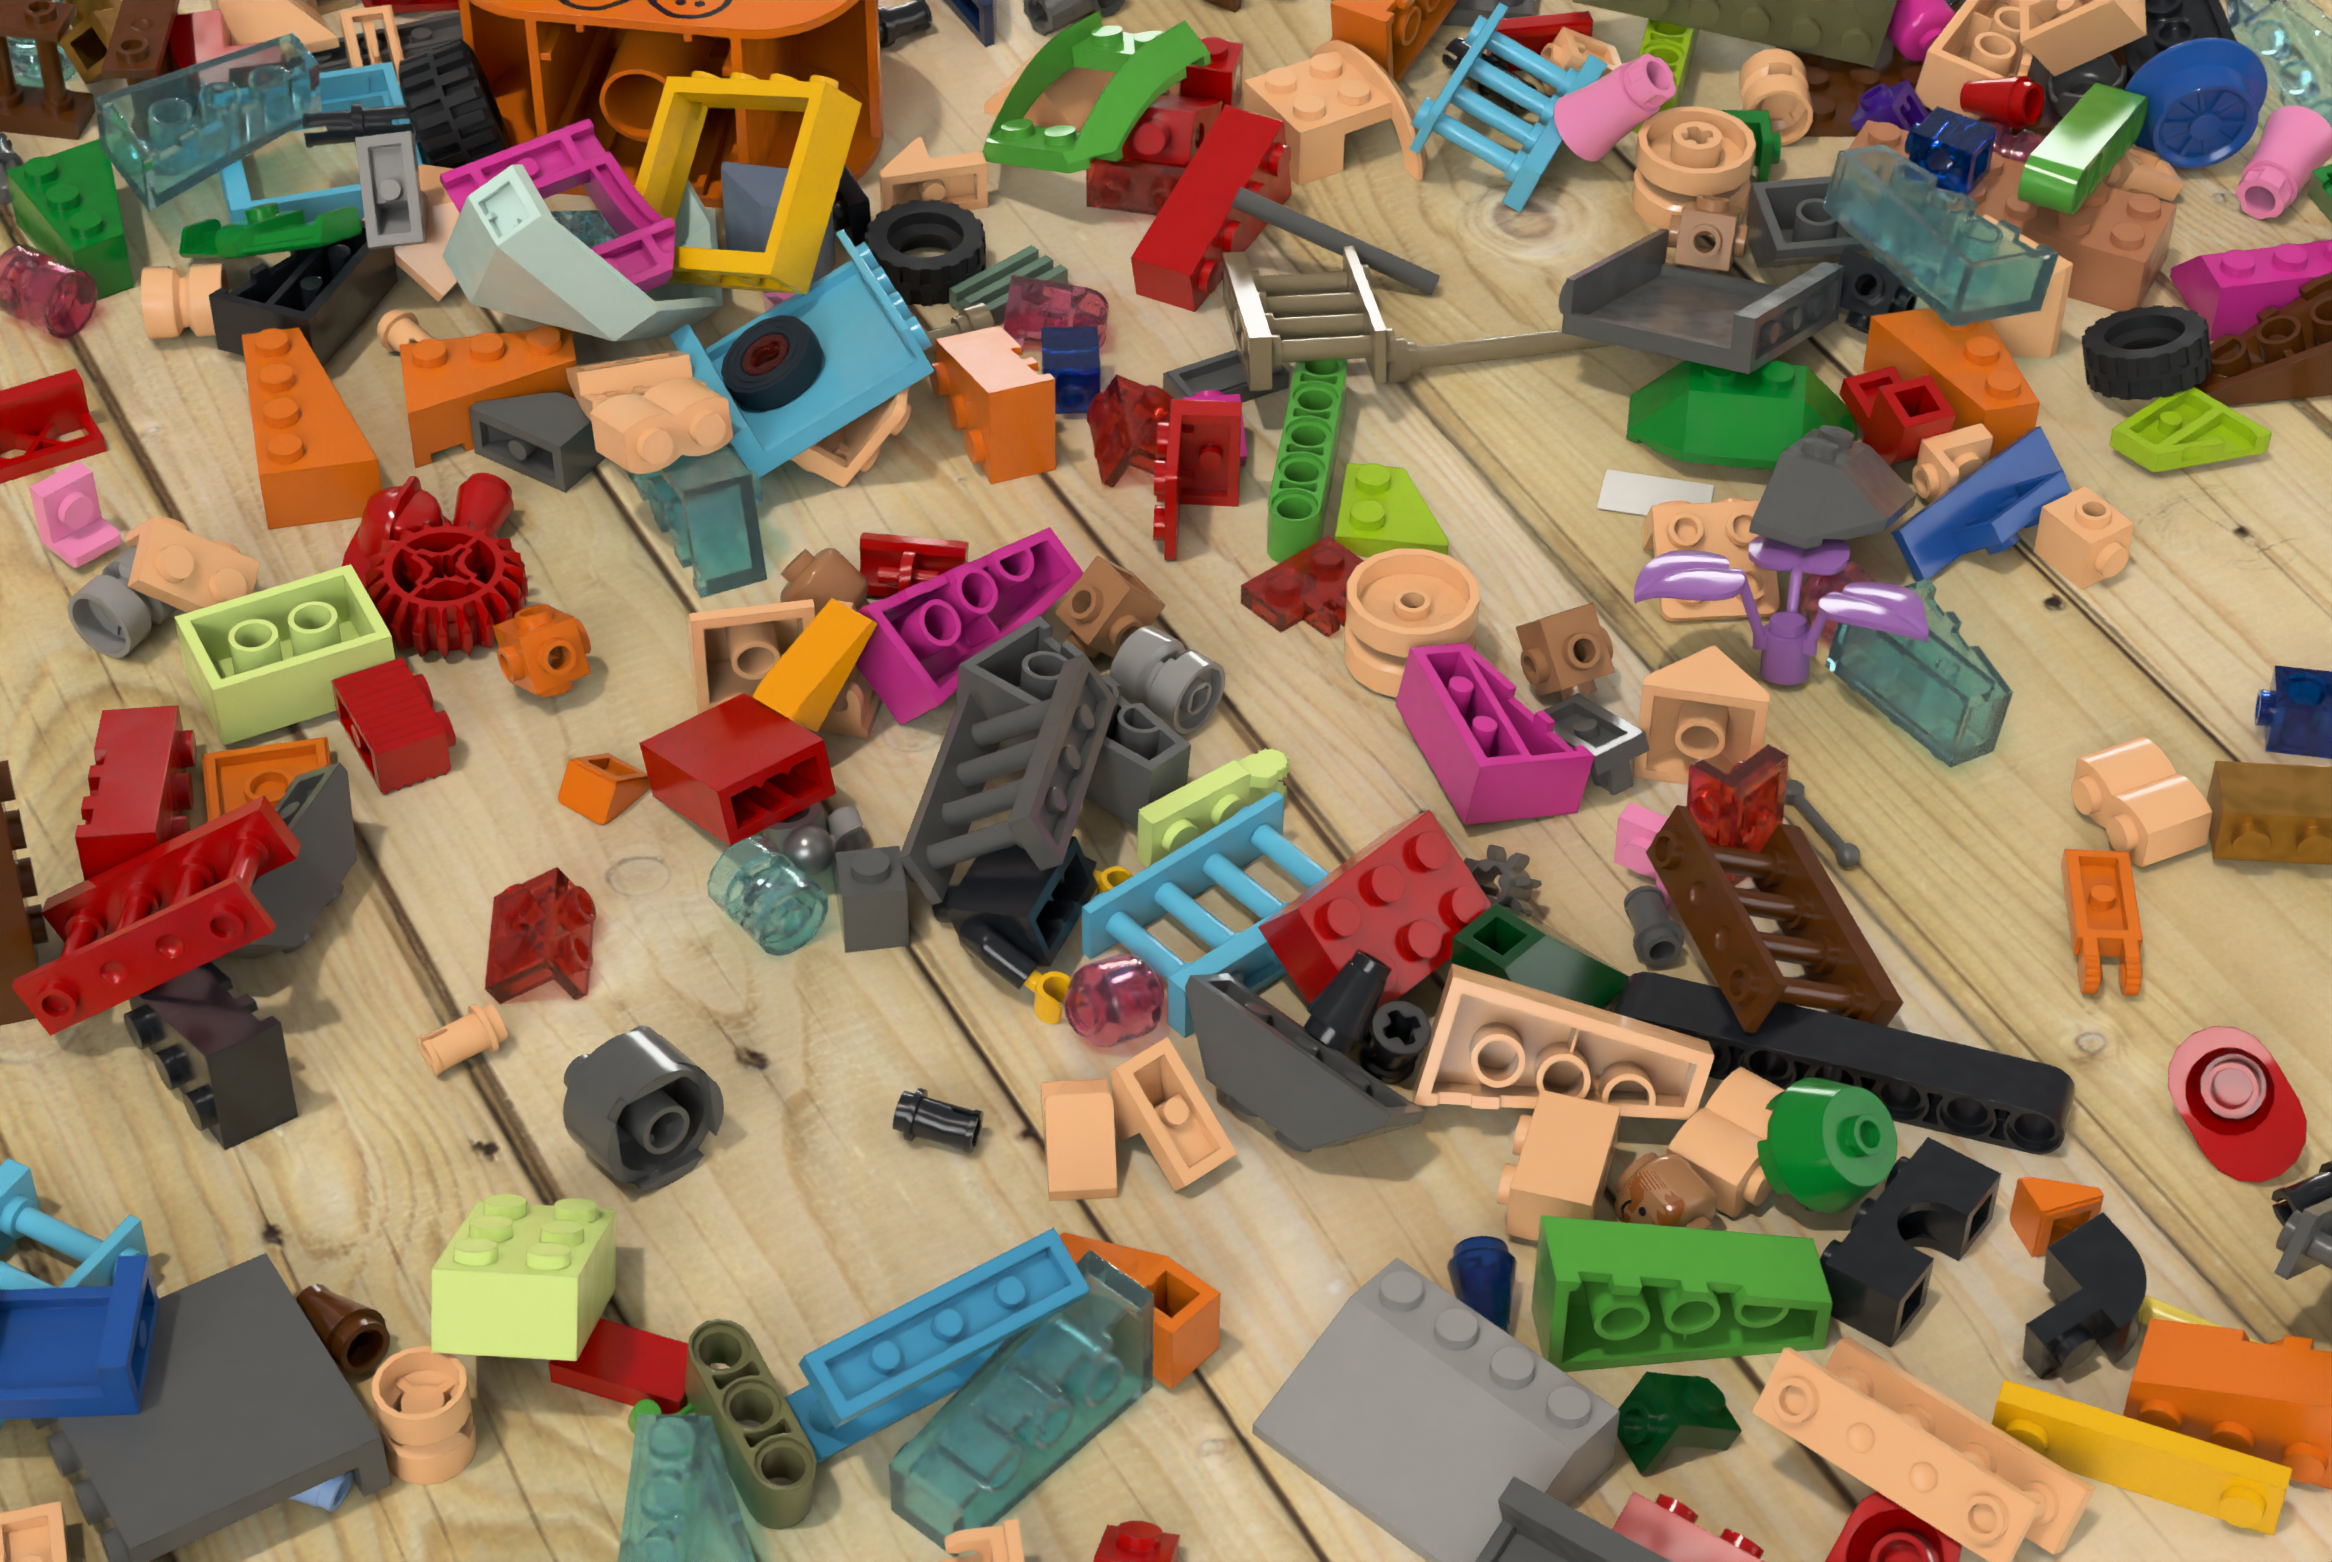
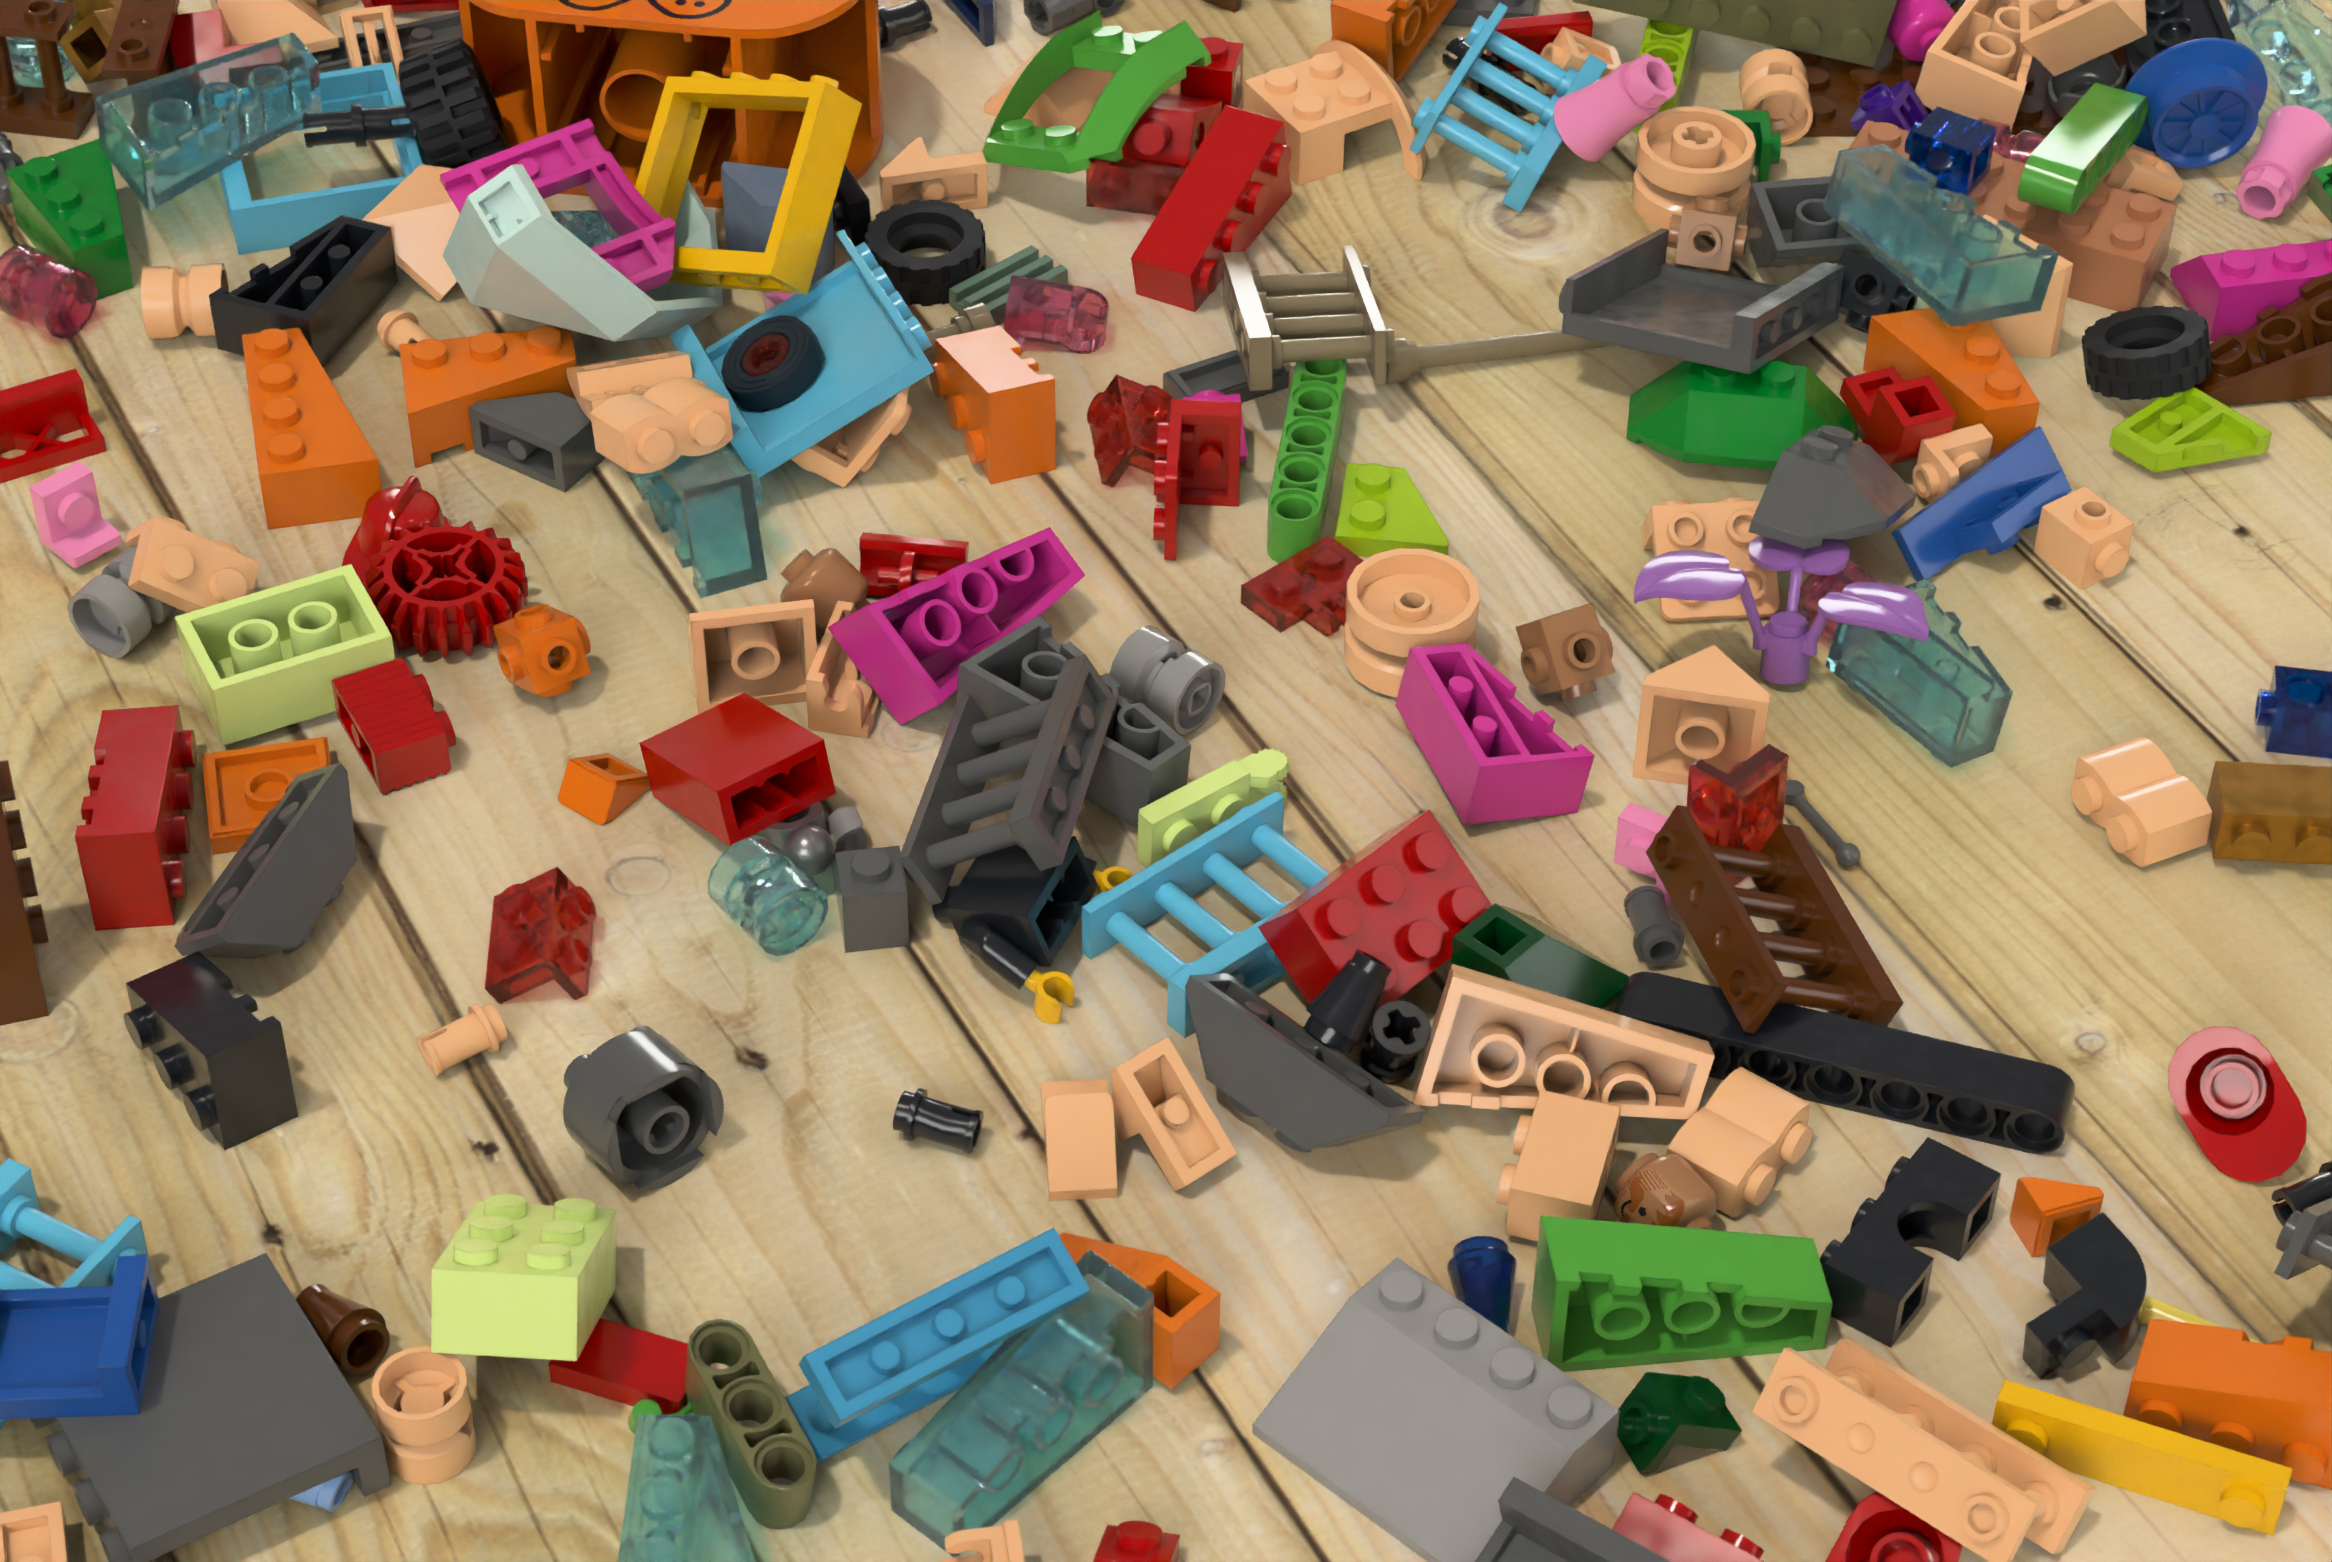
(158, 915): red fence -> none
(267, 232): green plate -> none
(391, 190): light grey slope -> none
(484, 501): red cone -> none
(816, 665): light orange slope -> none
(1074, 362): clear blue brick -> none
(1107, 608): medium nougat brick -> none
(1114, 1000): clear pink head -> none
(1334, 240): dark grey bar -> none
(1514, 880): dark grey gear -> none
(1604, 735): dark grey hinge -> none
(1638, 492): white sticker -> none
(1827, 1144): green cone -> none
(2004, 100): red cone -> none
(2103, 916): orange hinge -> none

